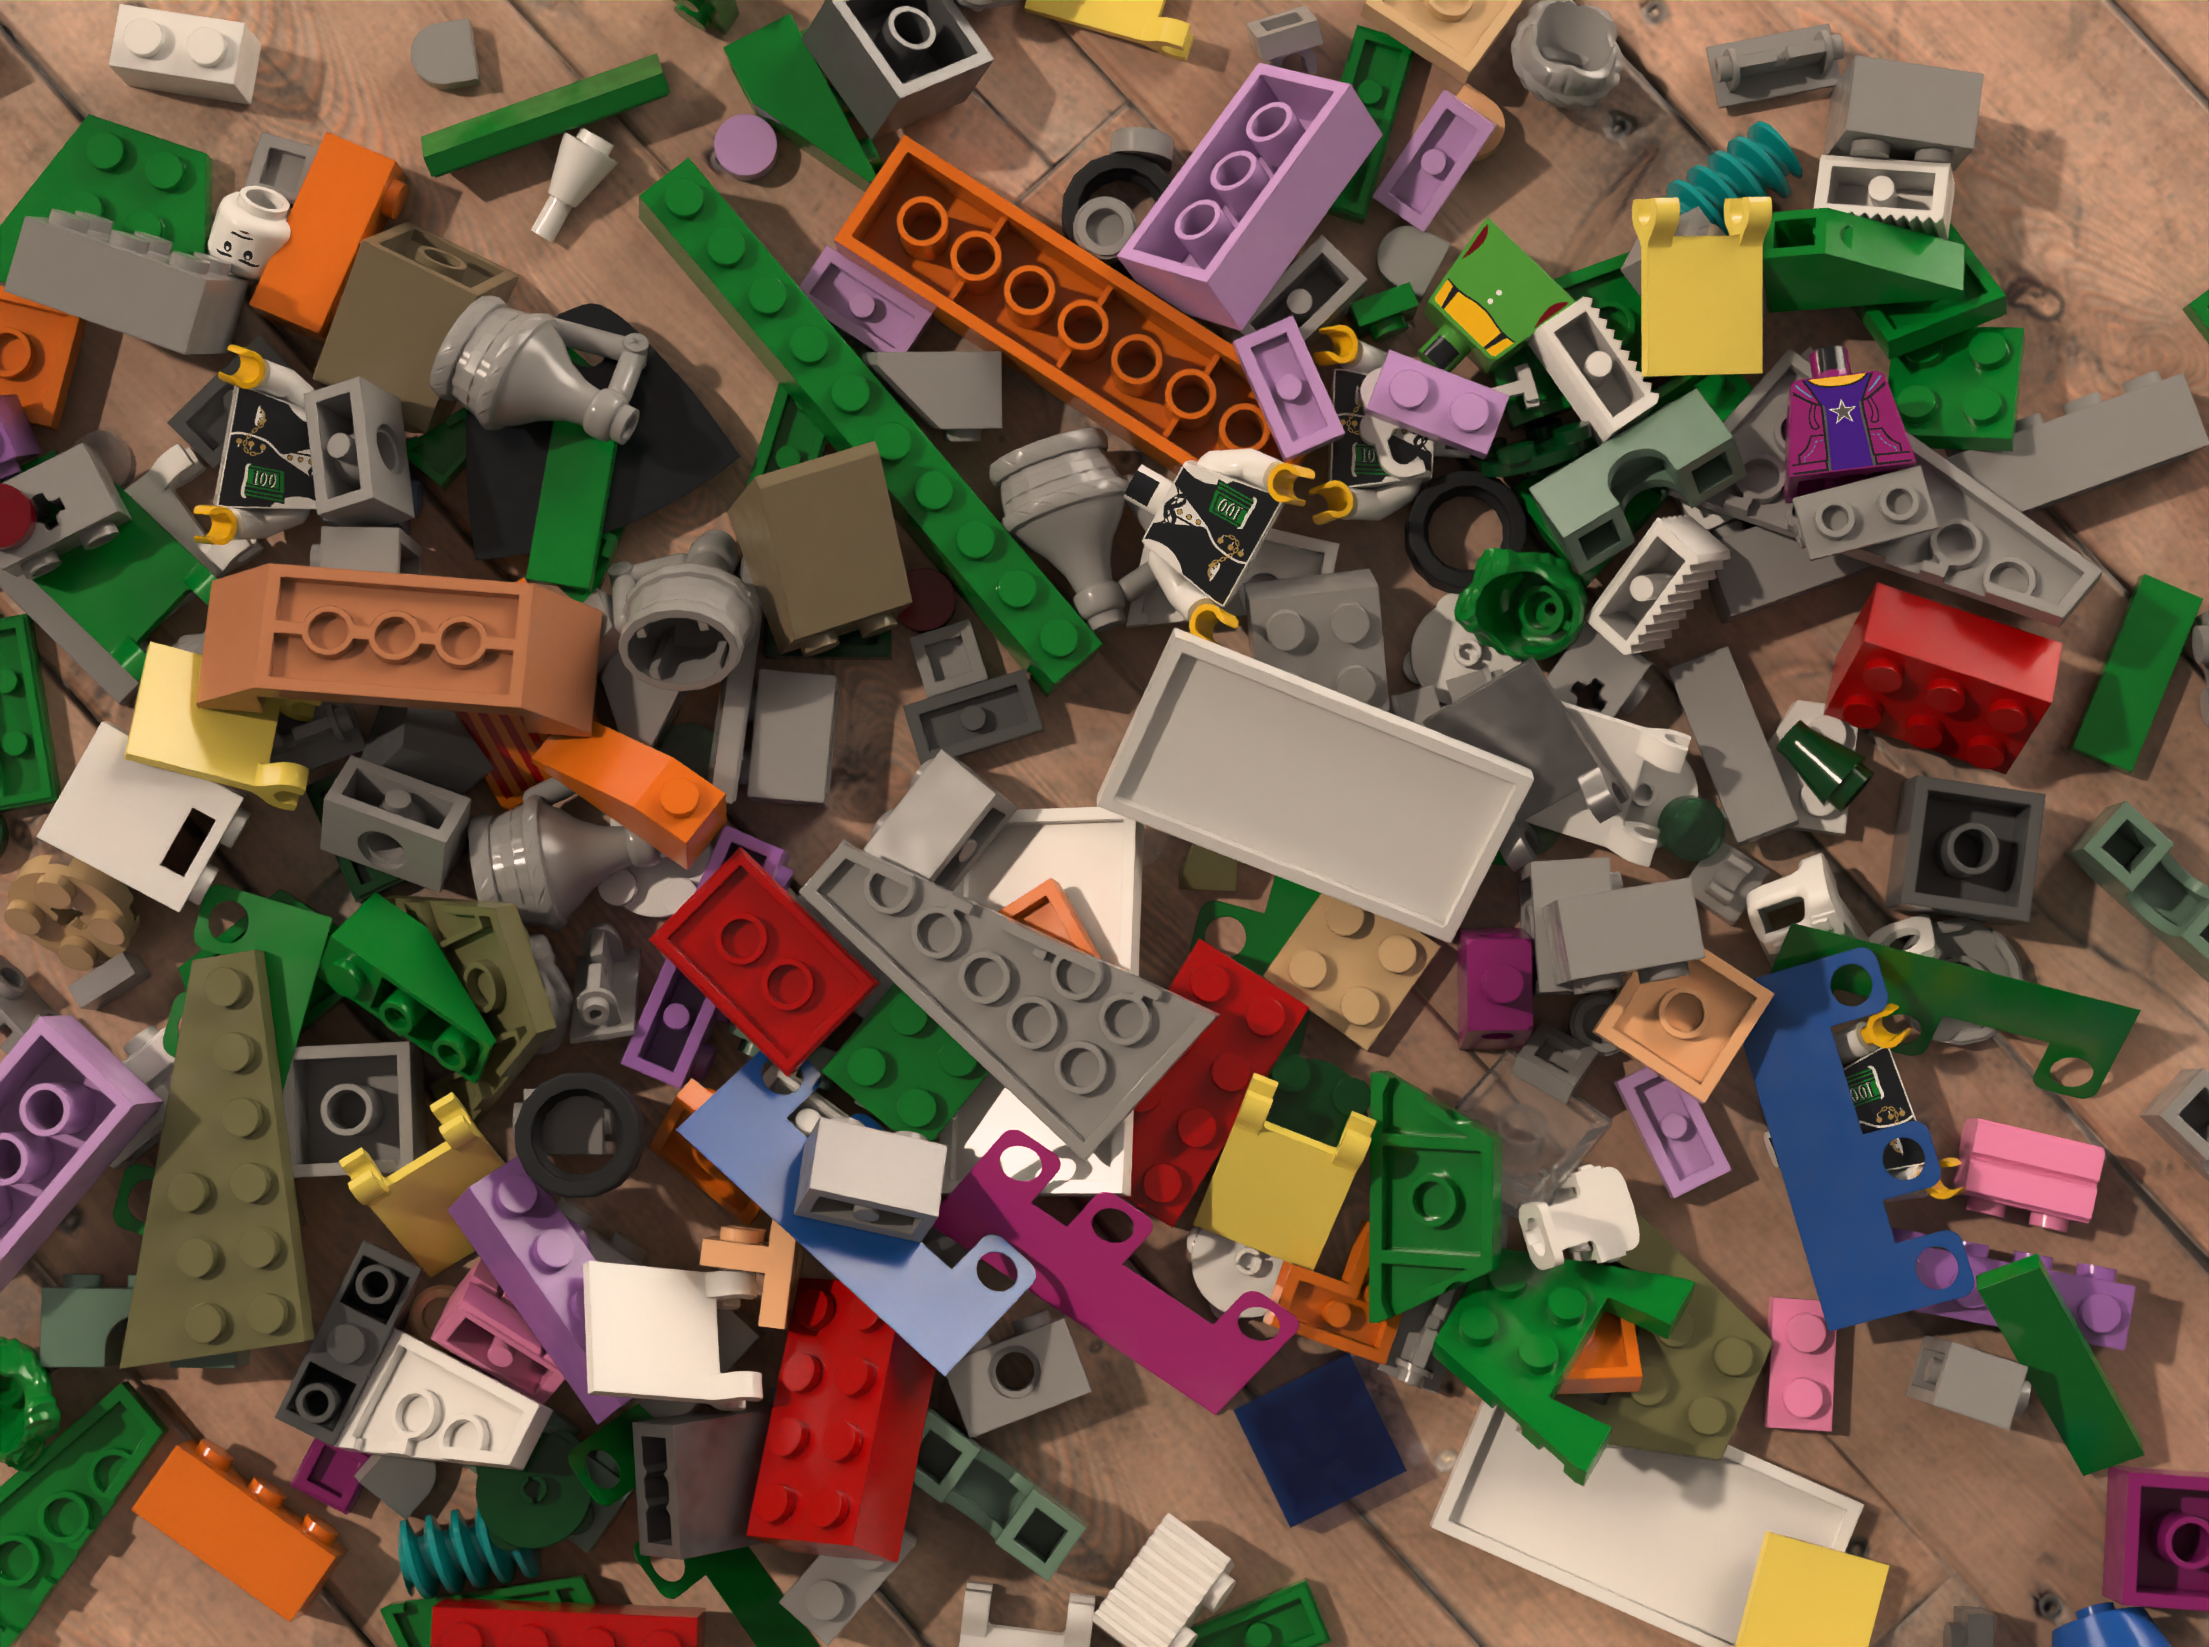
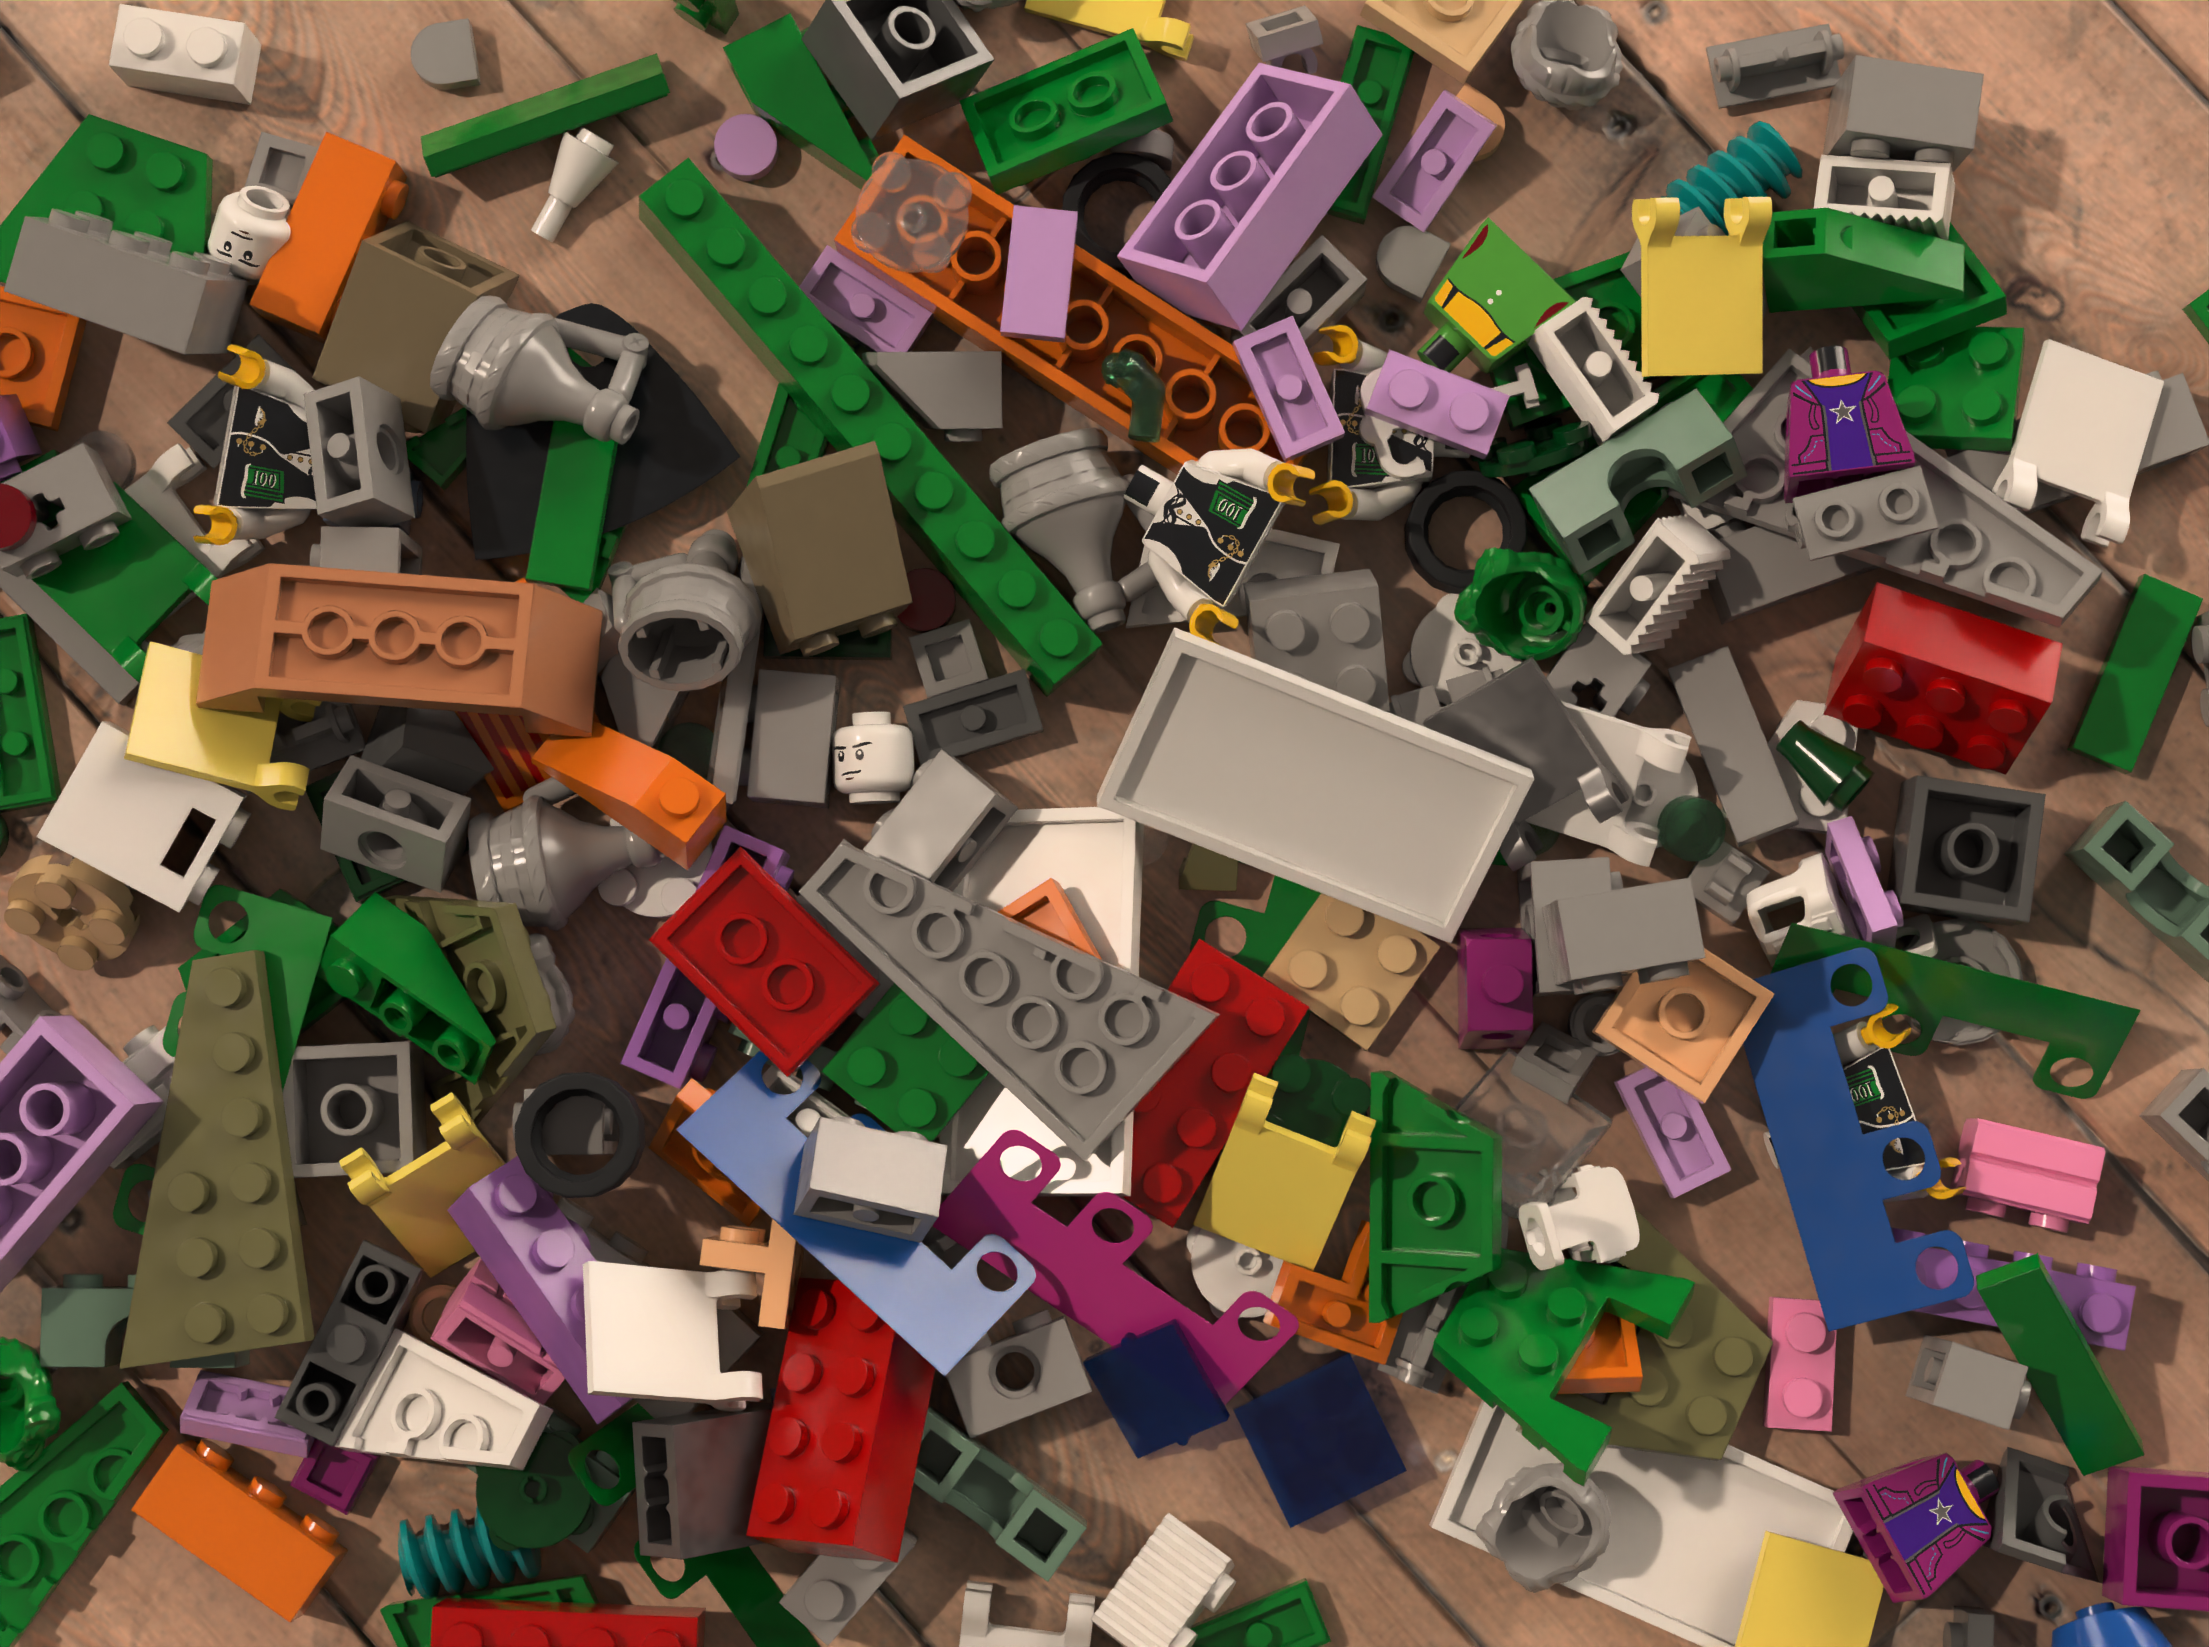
(109, 981): light grey tile -> none
(241, 1414): none -> lavender plate
(398, 1481): light grey tile -> none
(605, 987): light grey hinge -> none
(872, 759): none -> white head
(912, 214): none -> clear piece
(1039, 273): none -> lavender tile
(1065, 111): none -> green plate
(1104, 227): light grey tile -> none
(1143, 386): none -> clear green arm
(1156, 1388): none -> clear blue piece
(1383, 313): green plate -> none
(1546, 1526): none -> light grey hair
(1855, 869): none -> lavender plate
(1919, 1521): none -> magenta torso
(2037, 1517): none -> dark grey slope
(2082, 435): none -> white flag

